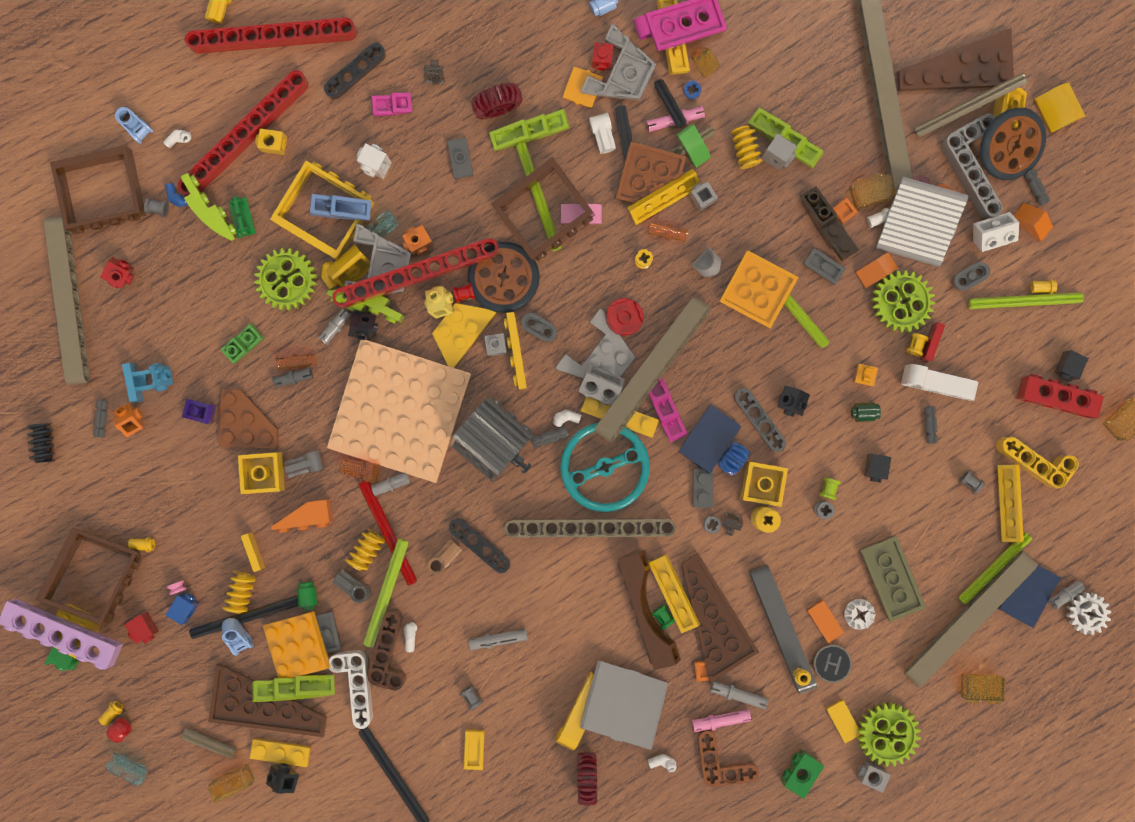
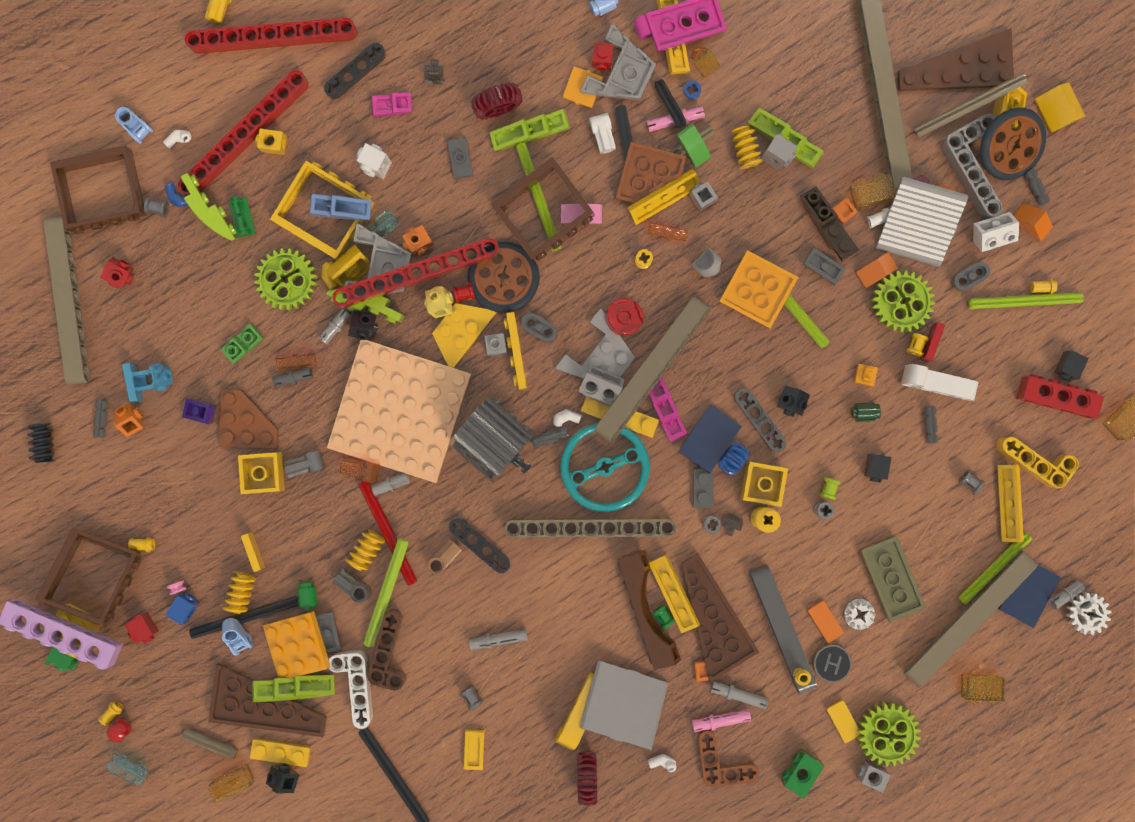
(311, 513): orange slope -> none
(409, 634): white arm -> none

